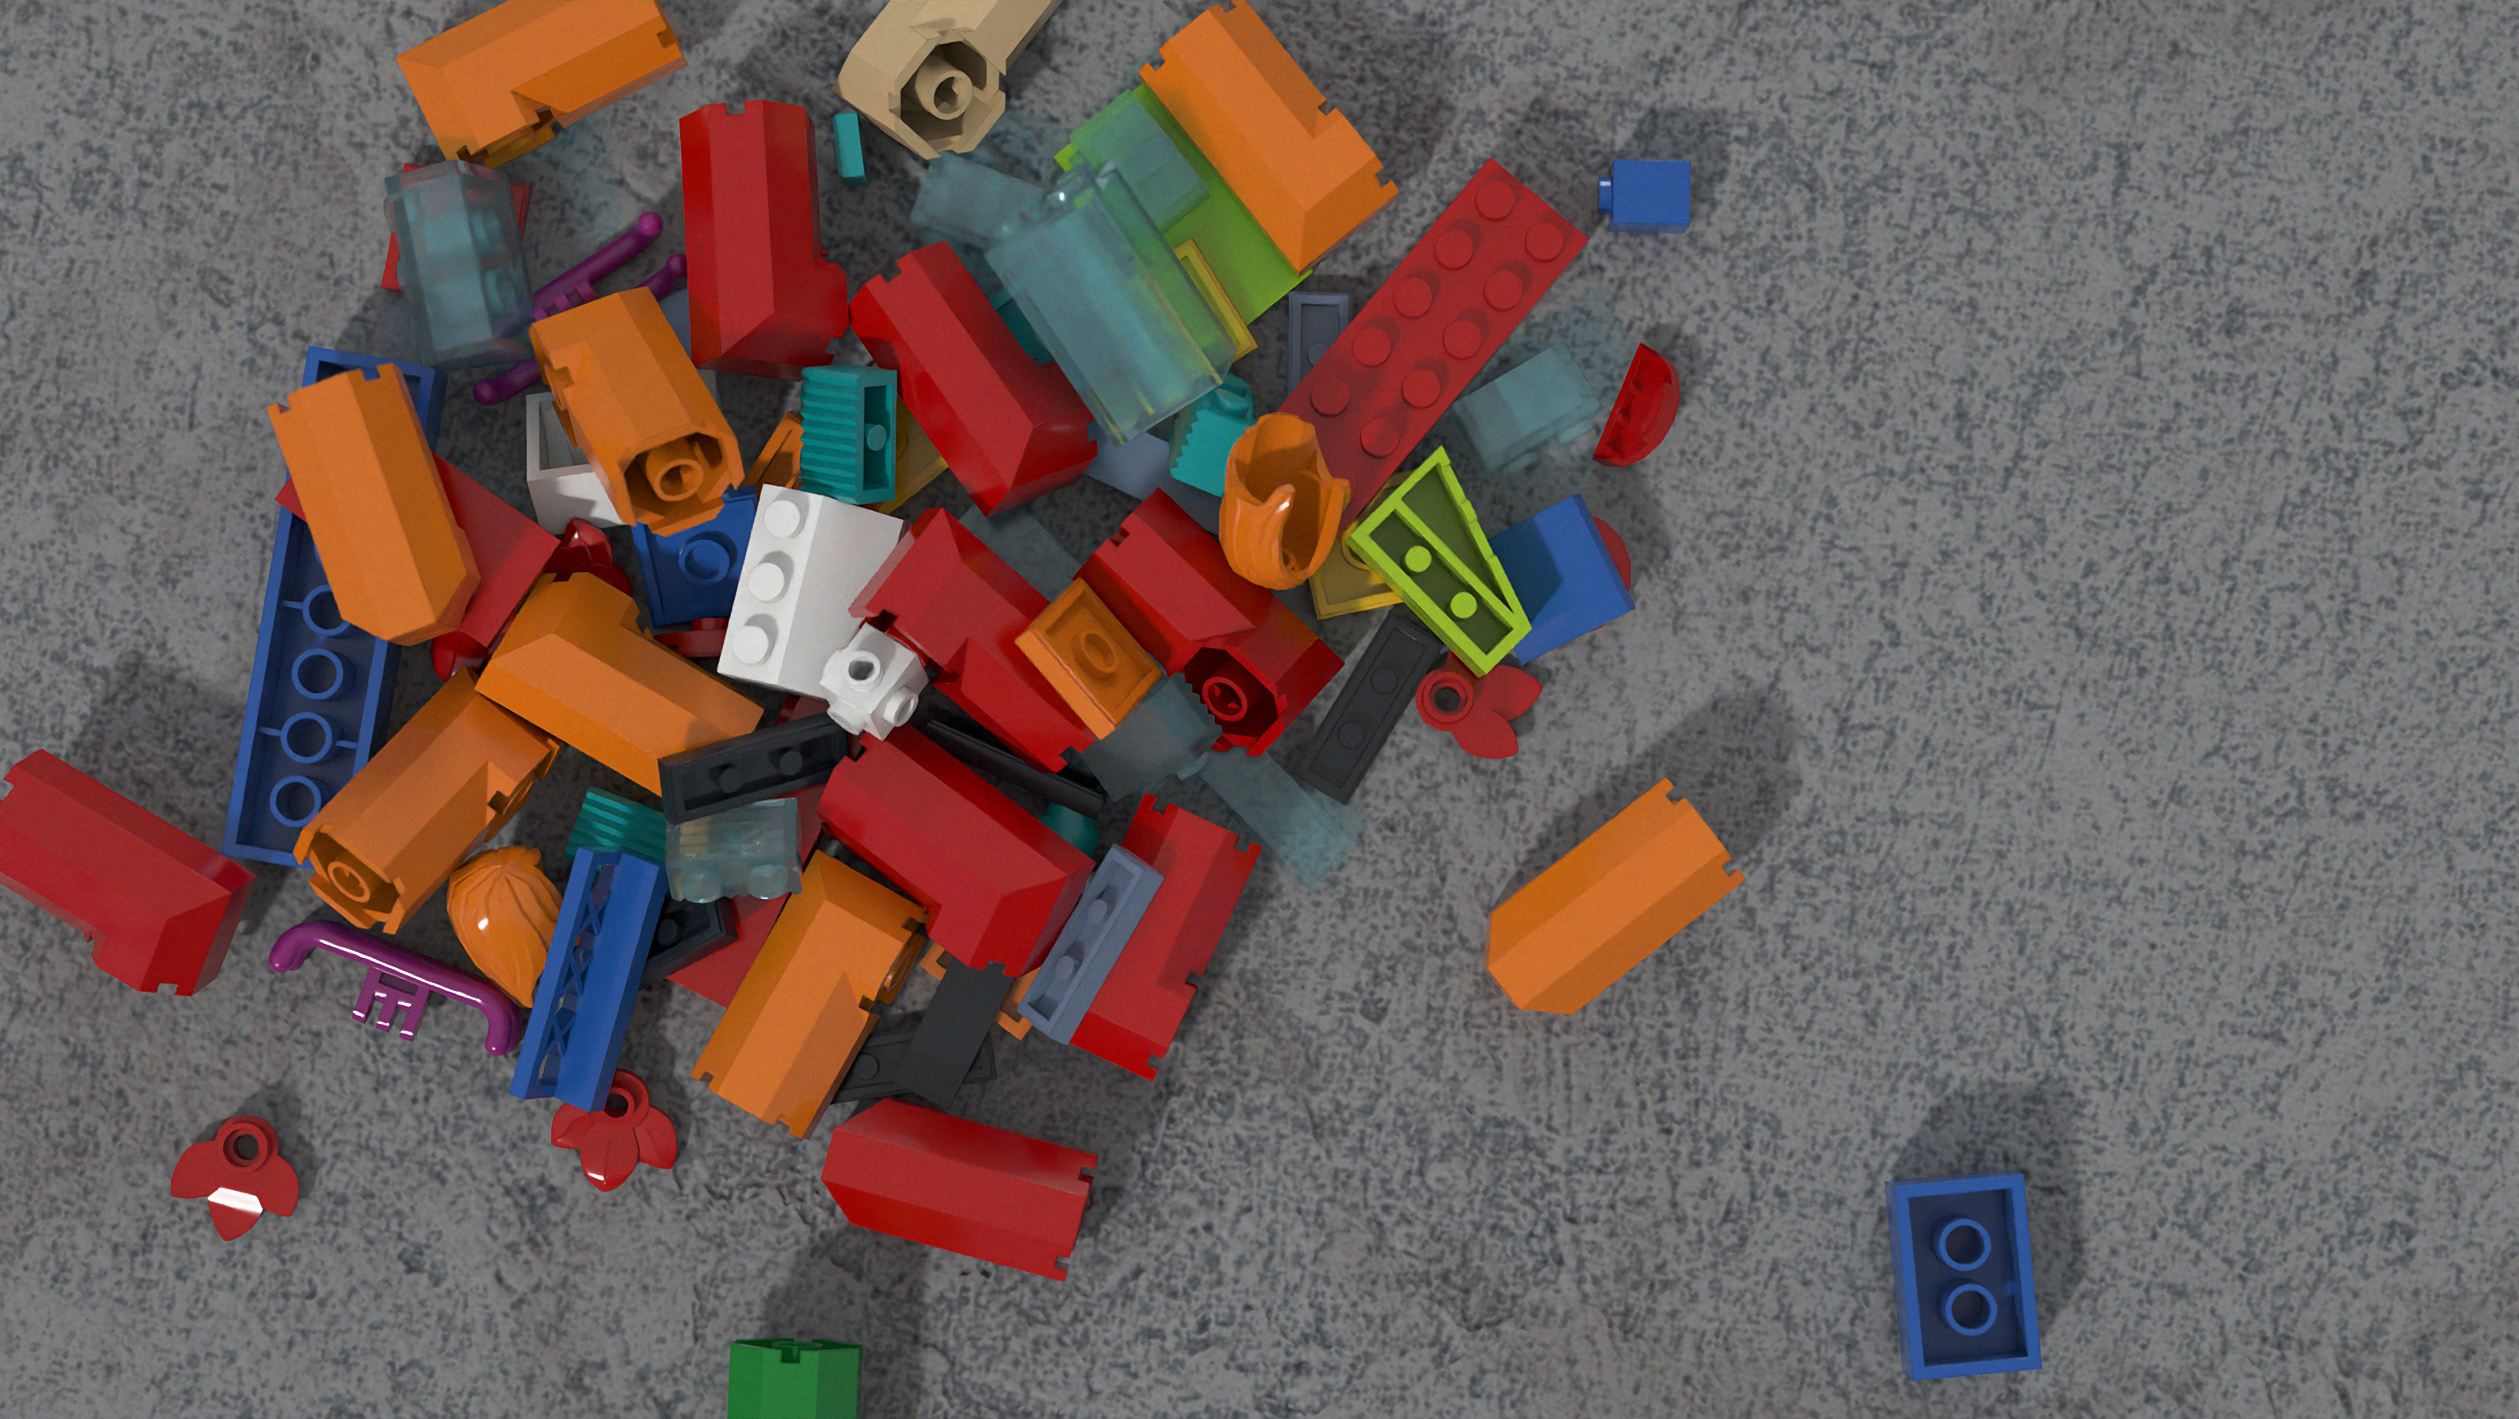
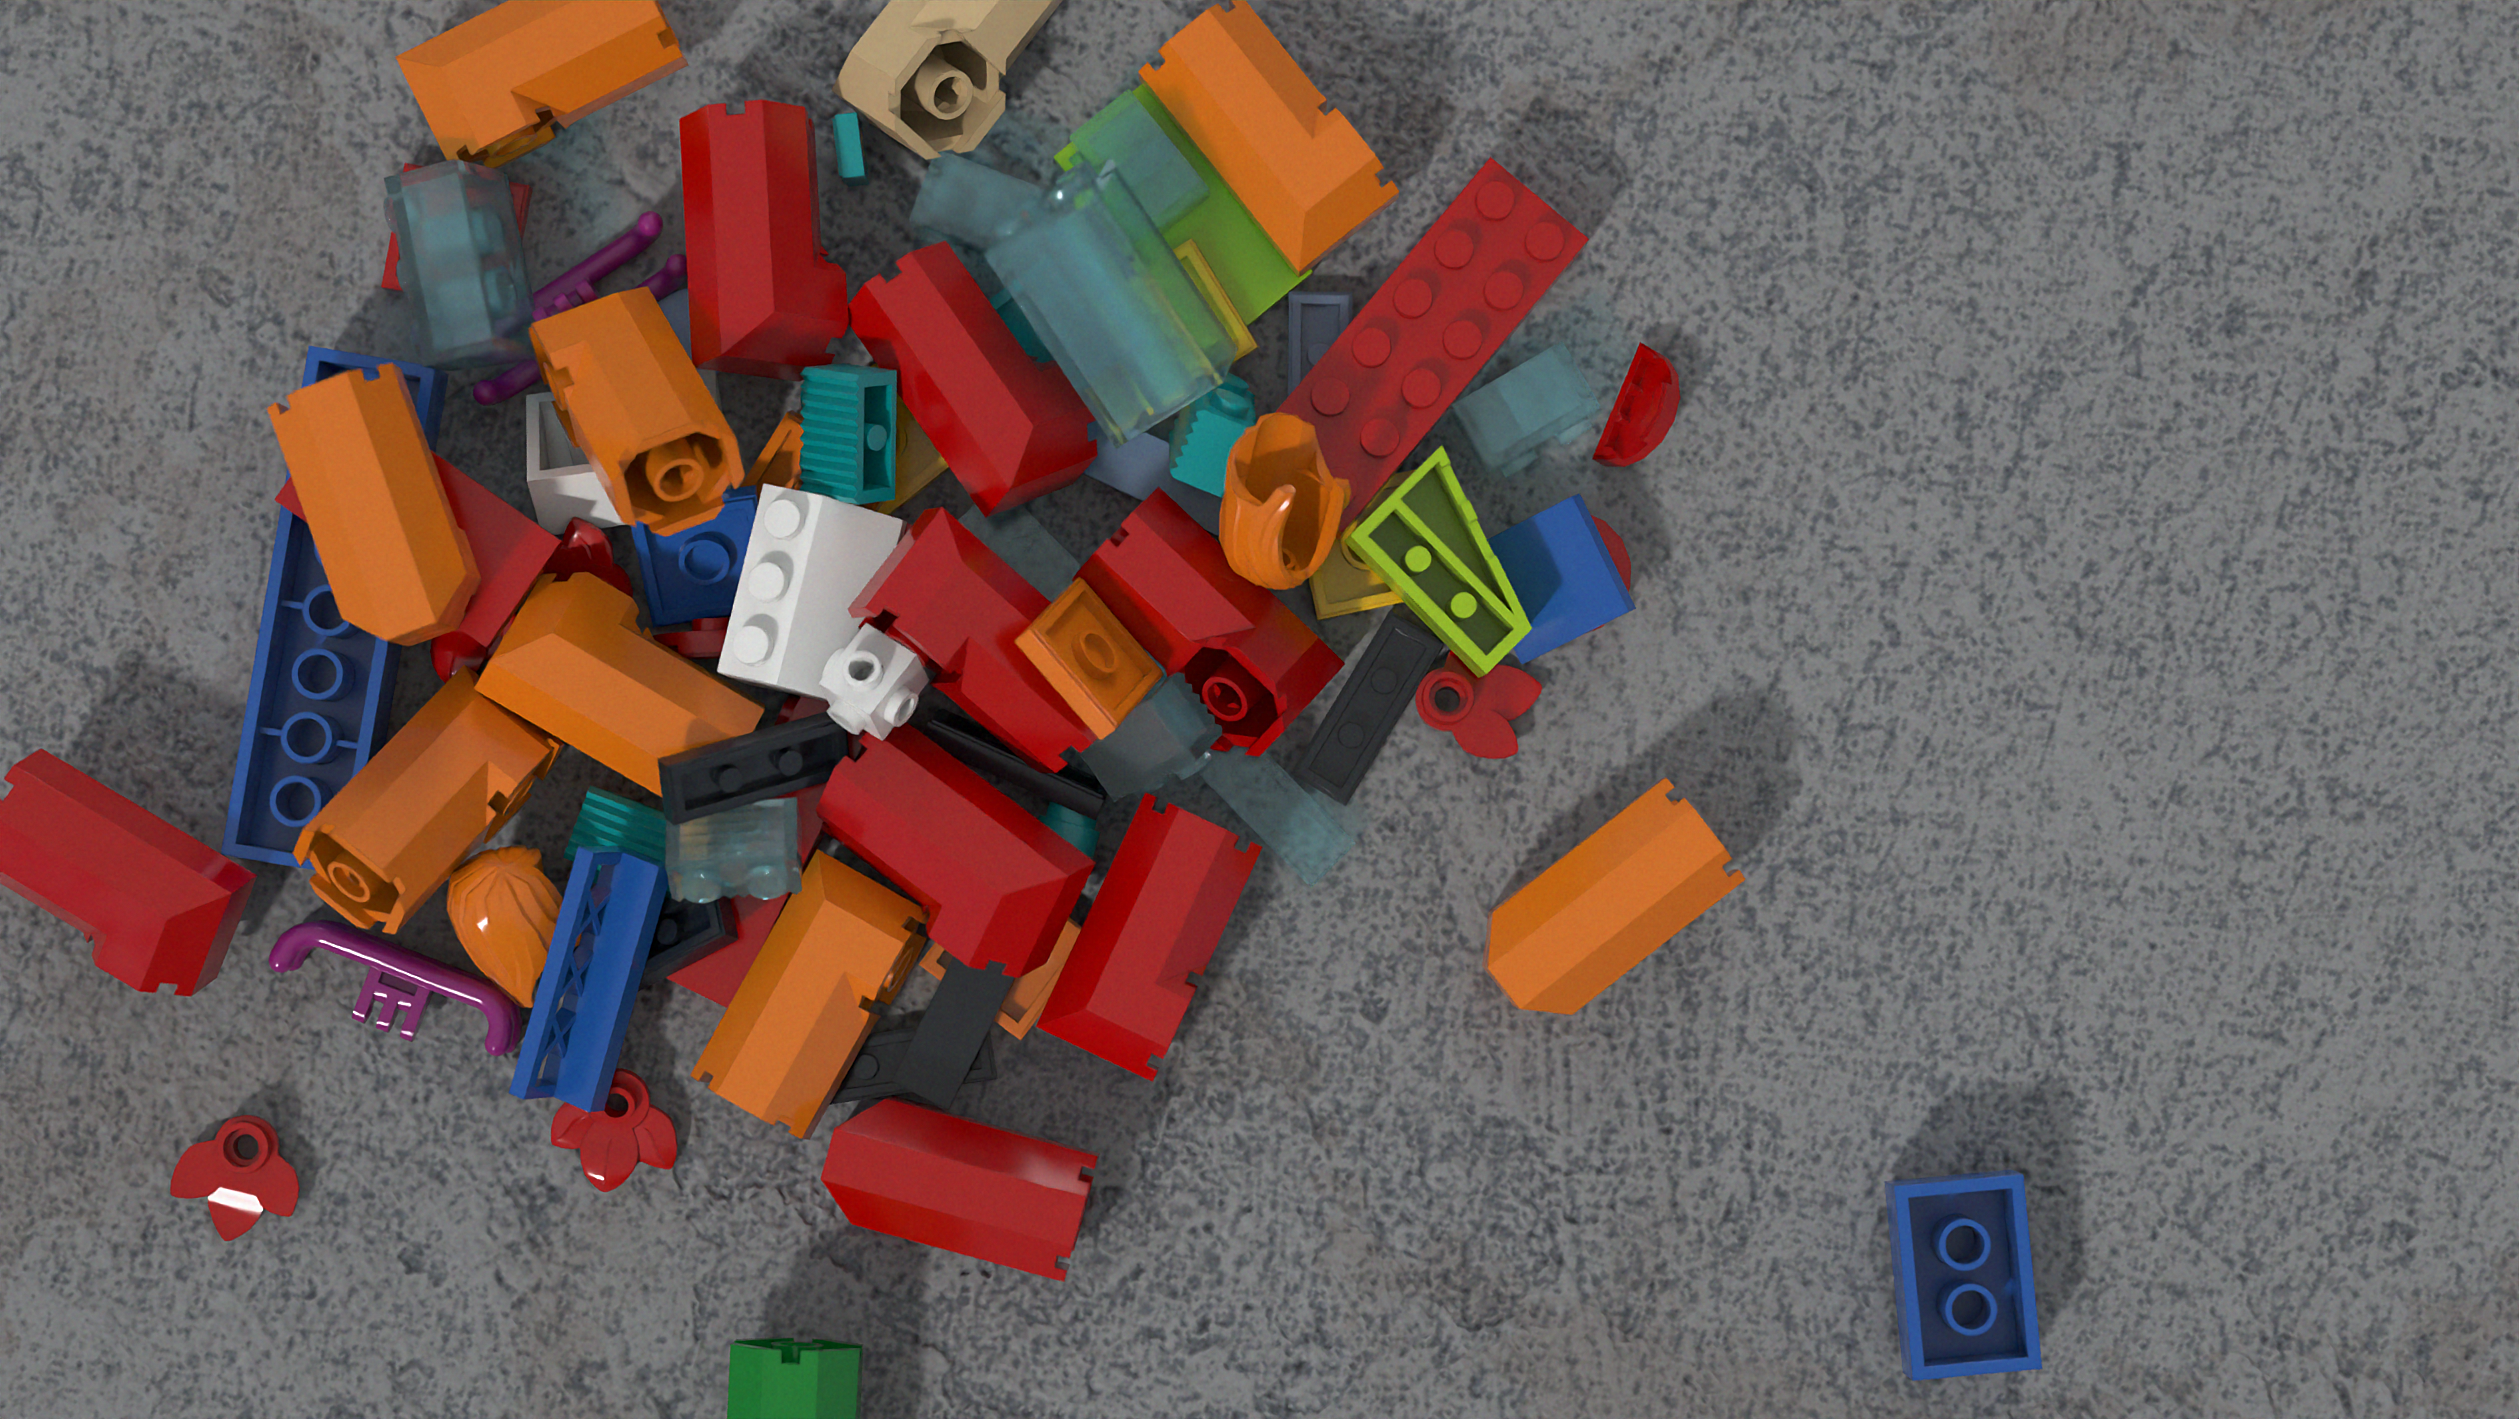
(1090, 944): sand blue tile -> none
(1646, 196): blue brick -> none

